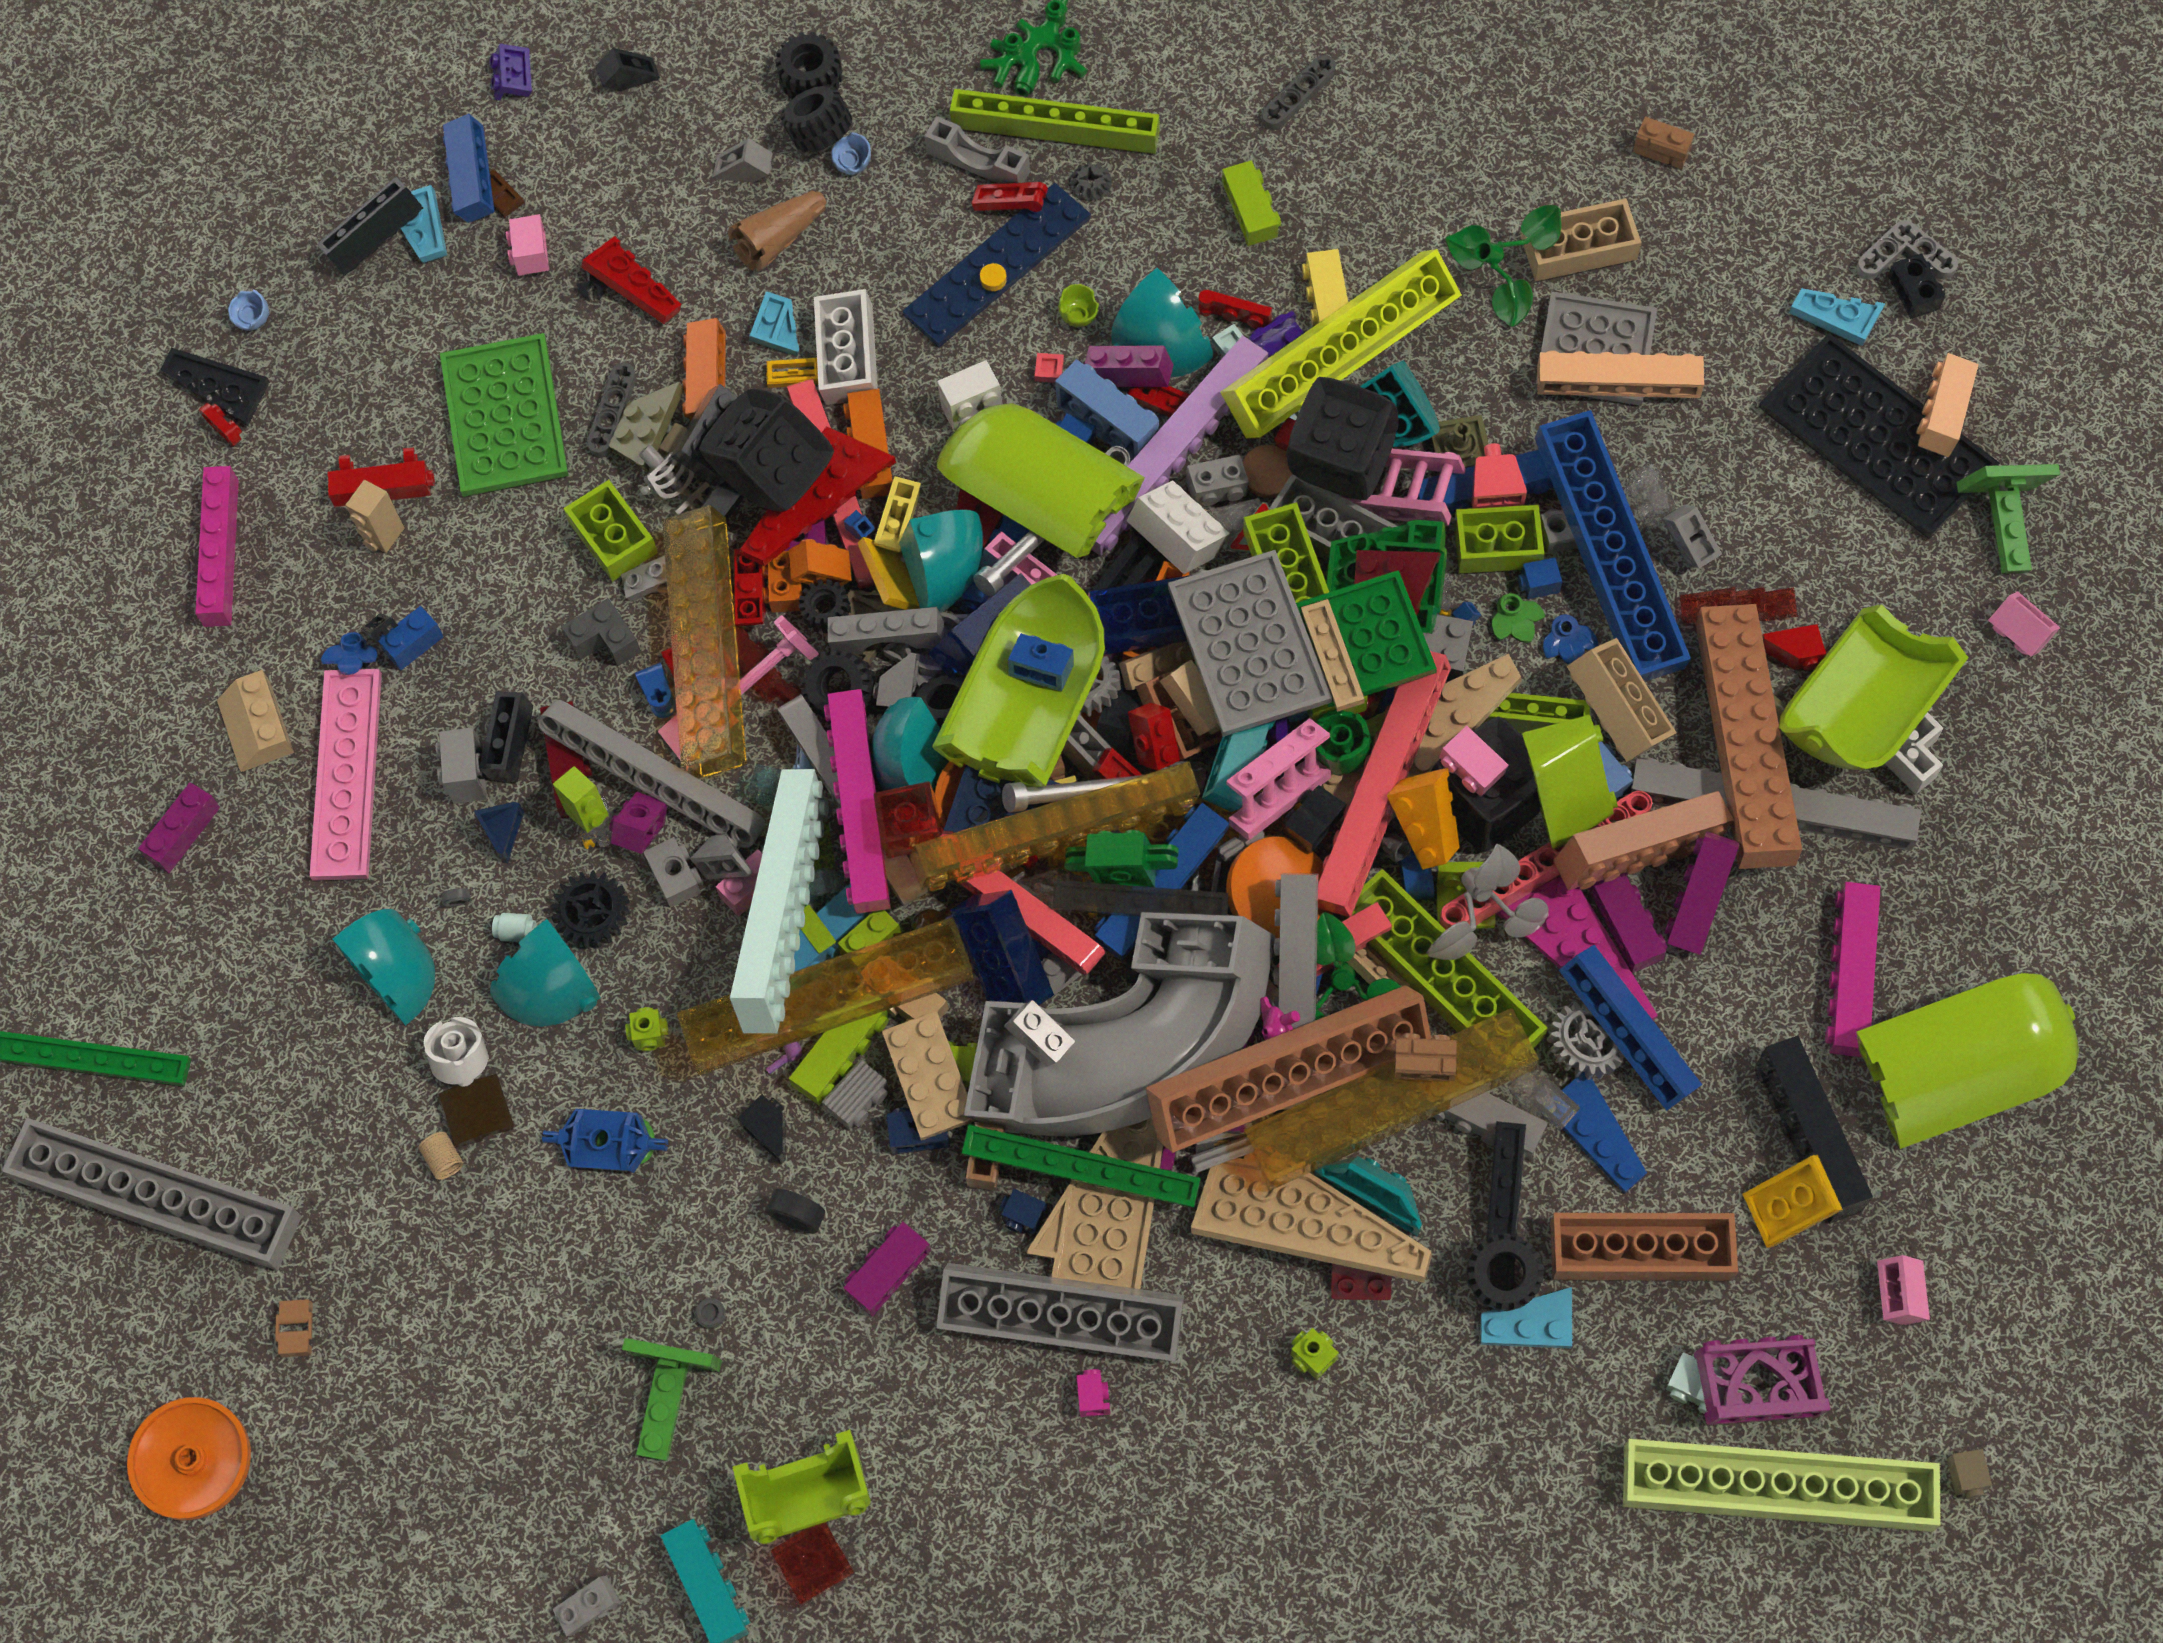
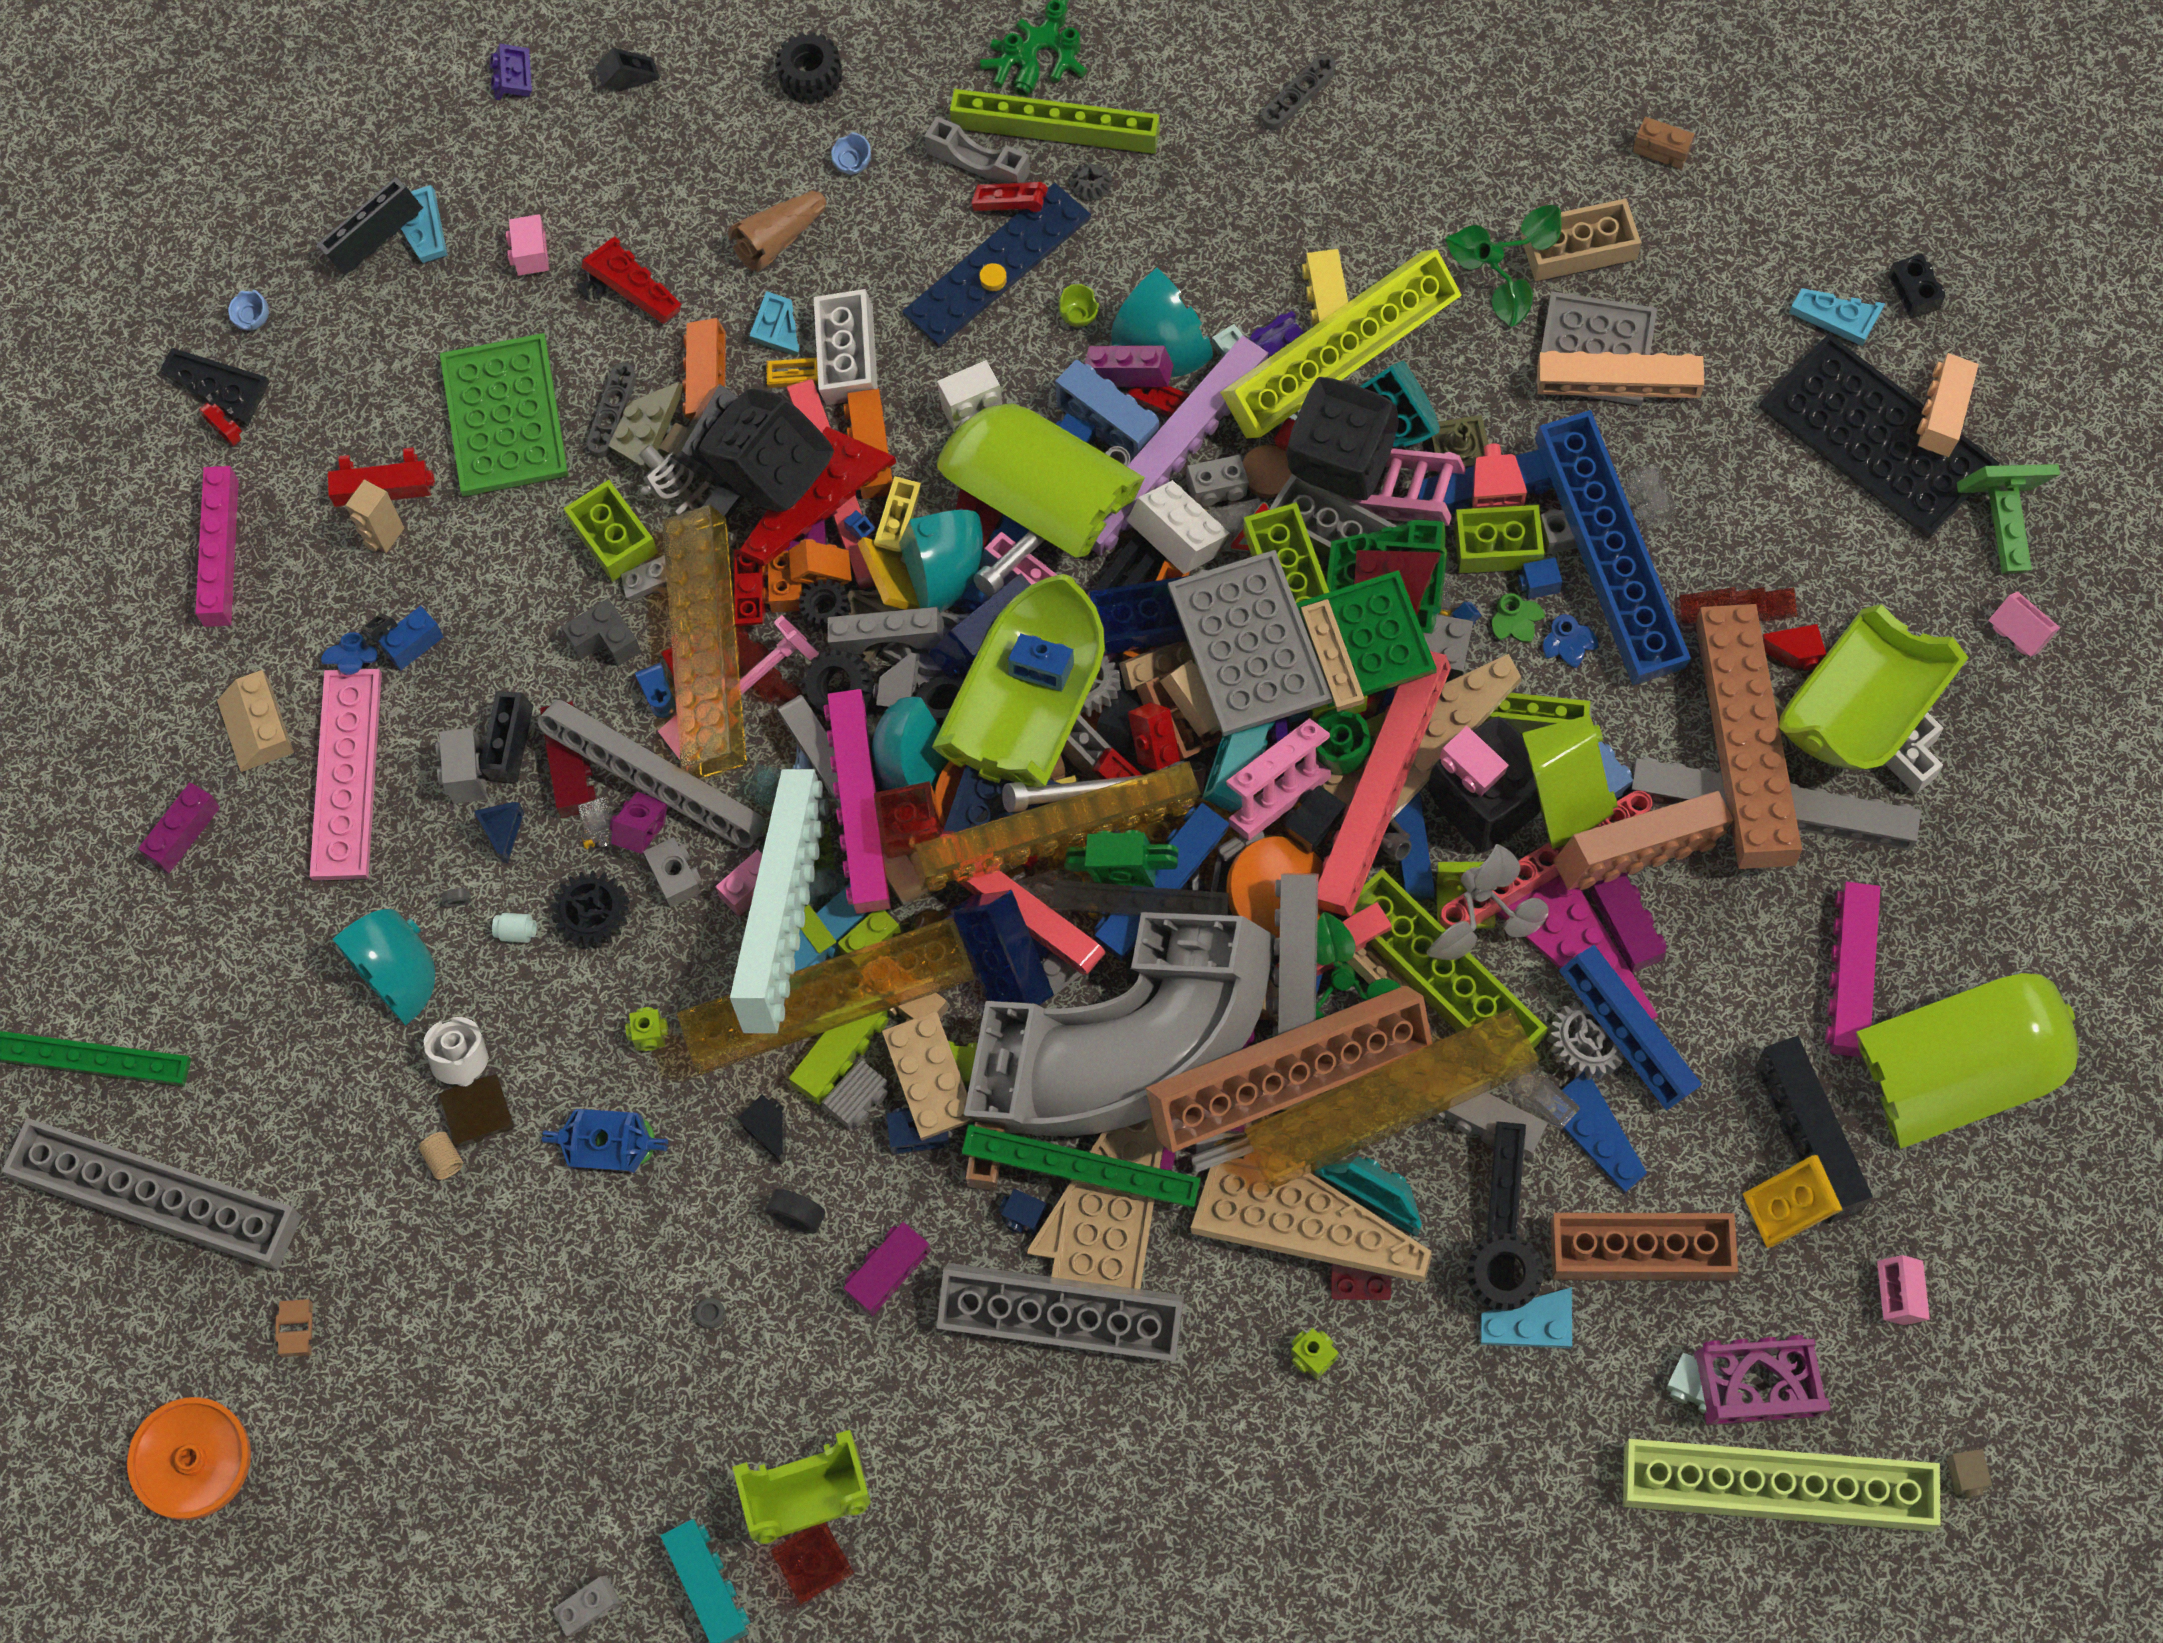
(468, 168): blue brick -> none
(504, 196): reddish brown tile -> none
(543, 981): teal brick -> none
(580, 799): lime brick -> none
(665, 1392): bright green piece -> none
(720, 859): light grey slope -> none
(743, 162): light grey slope -> none
(793, 1053): medium lavender hand -> none
(816, 118): black tyre -> none
(1039, 1033): brick -> none
(1048, 367): coral plate -> none
(1092, 1393): dark pink brick -> none
(1234, 309): red plate -> none
(1251, 202): lime brick -> none
(1275, 1021): dark pink piece -> none
(1425, 1058): medium nougat brick -> none
(1426, 816): light orange wedge -> none
(1621, 699): tan brick -> none
(1692, 536): light grey brick -> none
(1703, 892): magenta brick -> none
(1903, 244): light grey beam -> none

